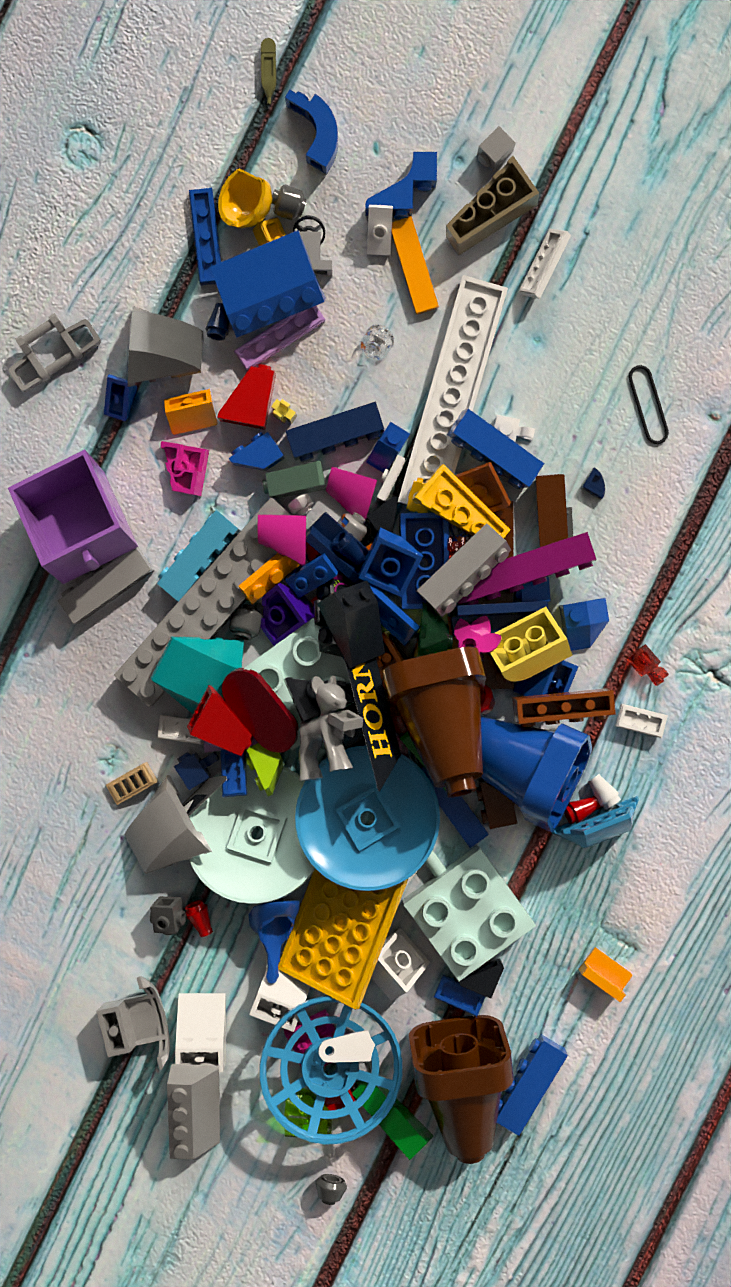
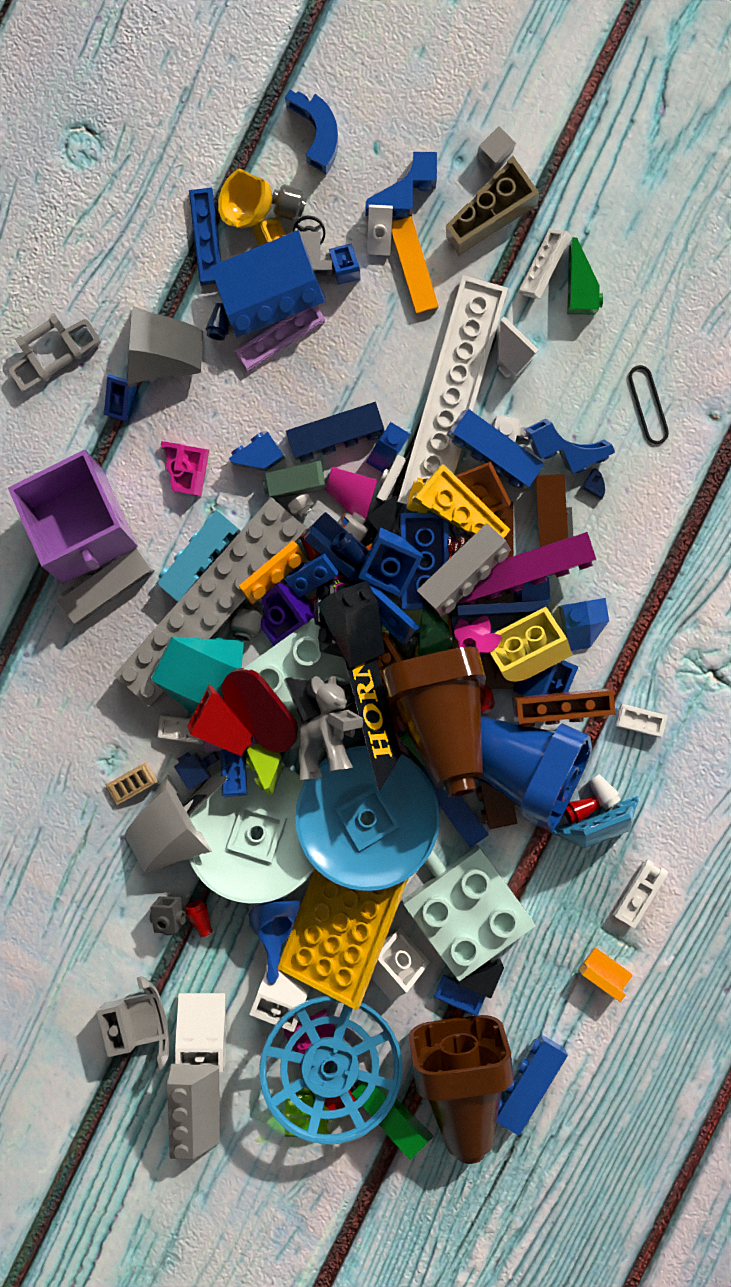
(190, 412): light orange panel -> none
(251, 399): red slope -> none
(268, 67): olive piece -> none
(282, 411): light yellow plate -> none
(284, 534): dark pink slope -> none
(330, 1188): dark grey cone -> none
(345, 264): none -> blue slope
(348, 1048): white piece -> none
(377, 342): clear head -> none
(512, 349): none -> white slope
(576, 457): none -> blue arch
(583, 287): none -> green slope
(640, 894): none -> white plate
(646, 662): clear red plate -> none

